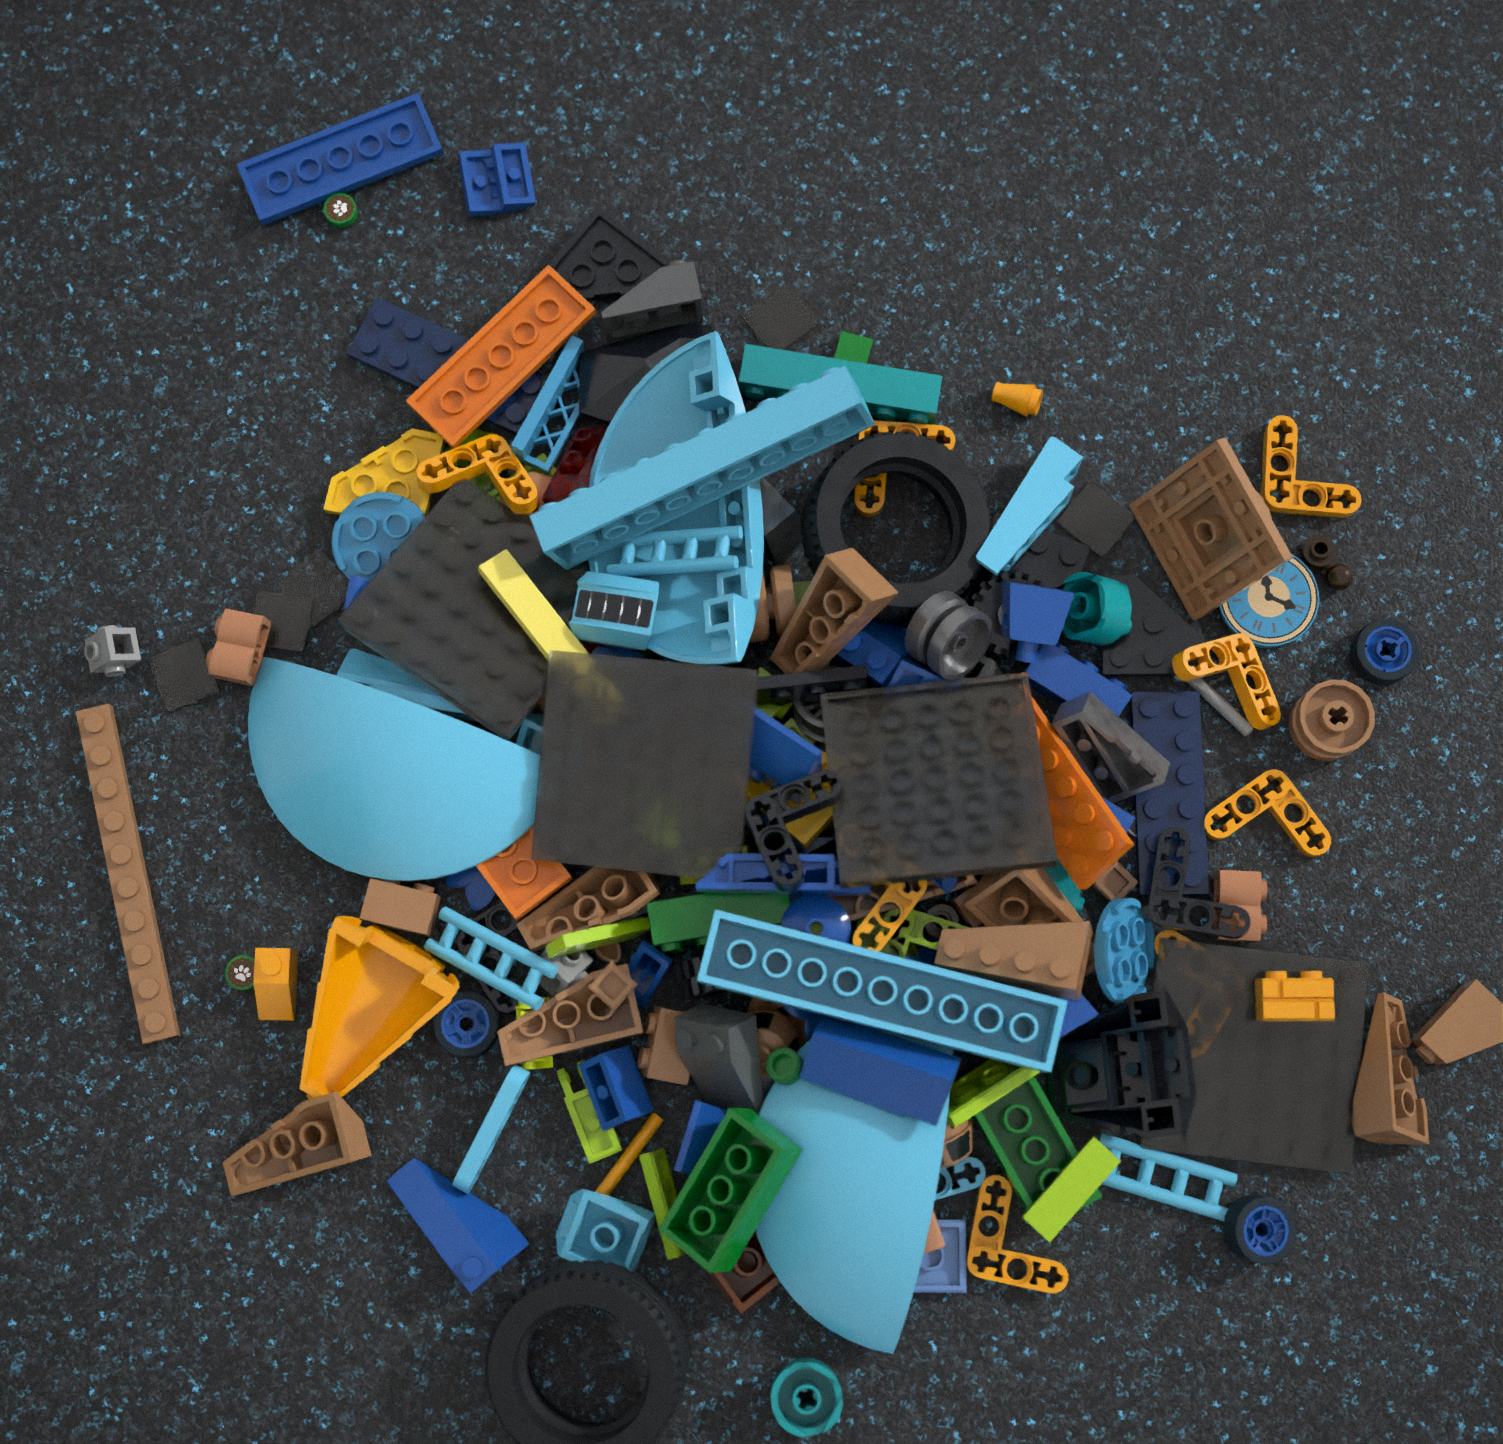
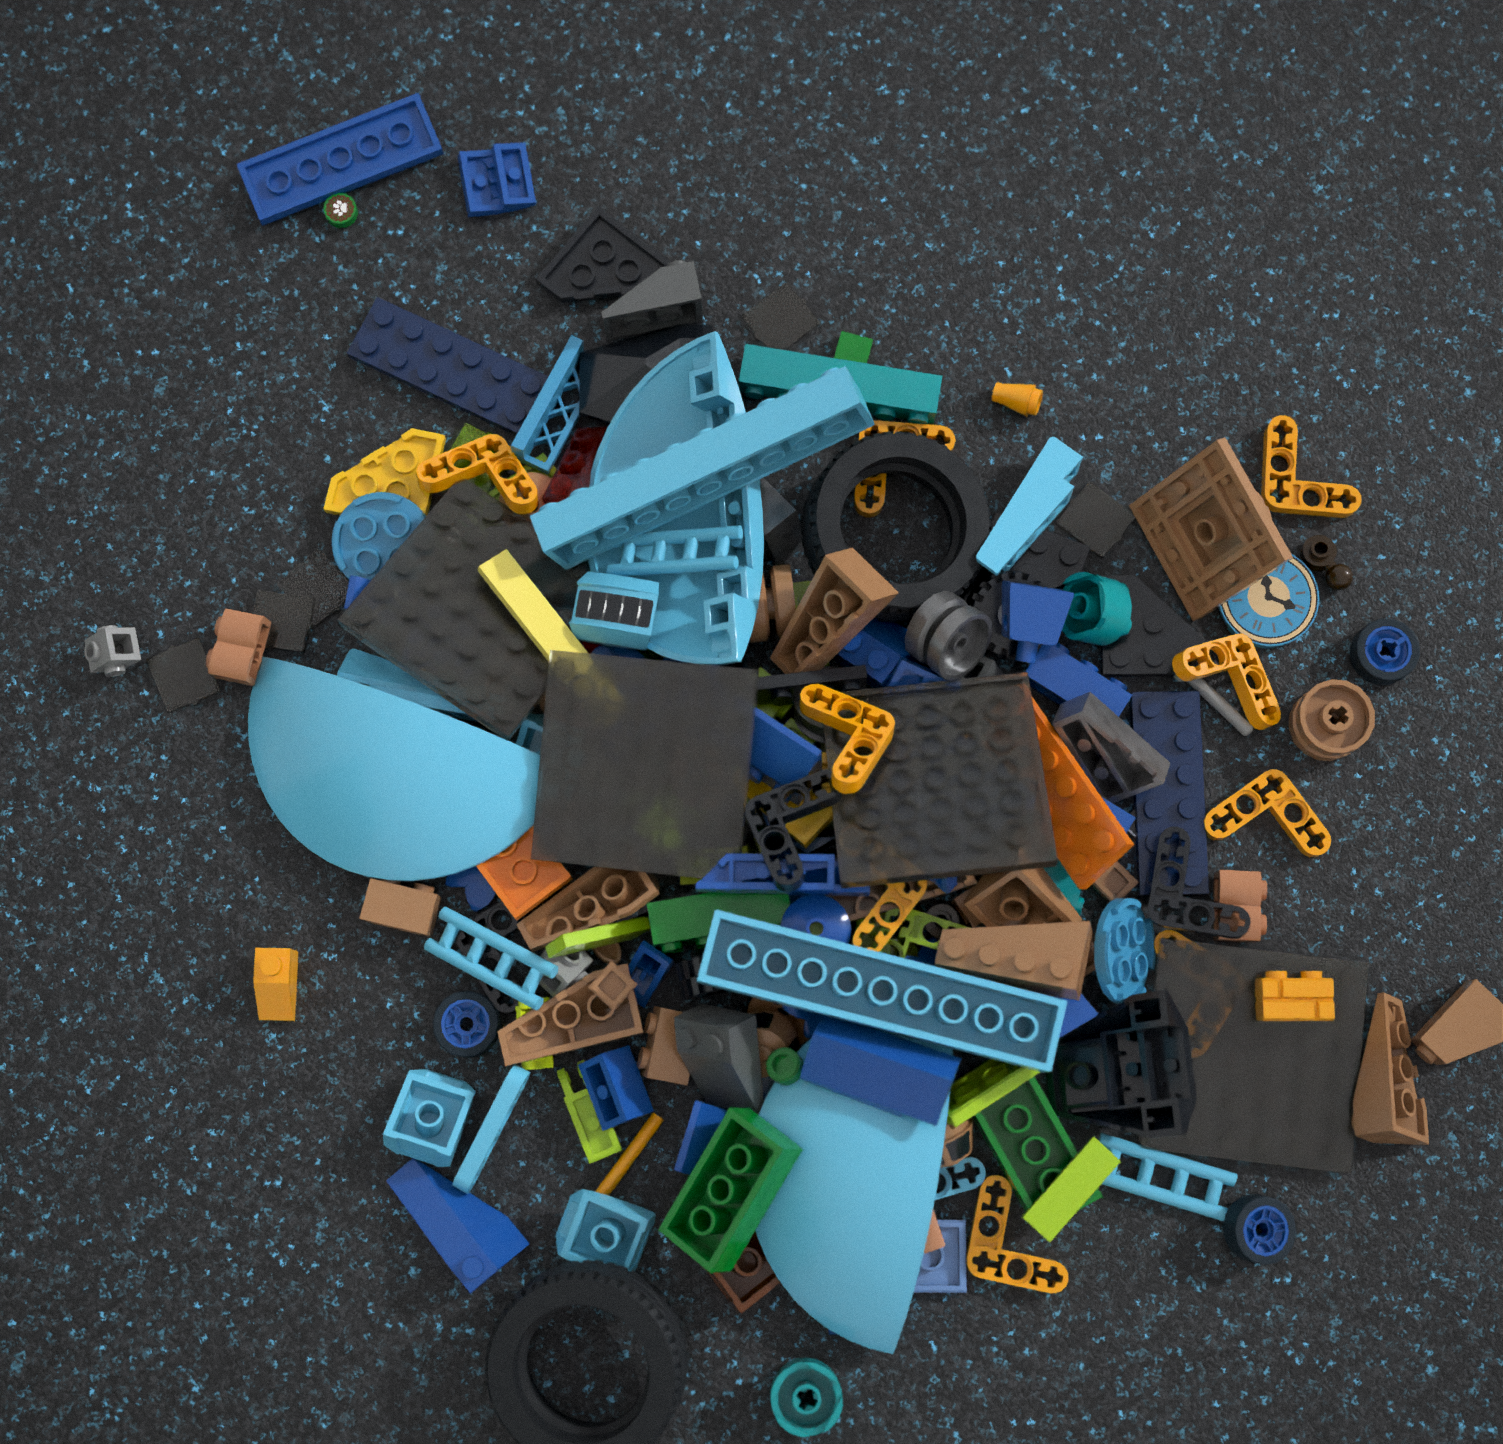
(127, 874): medium nougat plate -> none
(240, 973): tile -> none
(306, 1141): medium nougat wedge -> none
(368, 1004): light orange cone -> none
(429, 1117): none -> medium azure slope
(501, 357): orange plate -> none
(661, 1191): lime tile -> none
(861, 734): none -> light orange beam

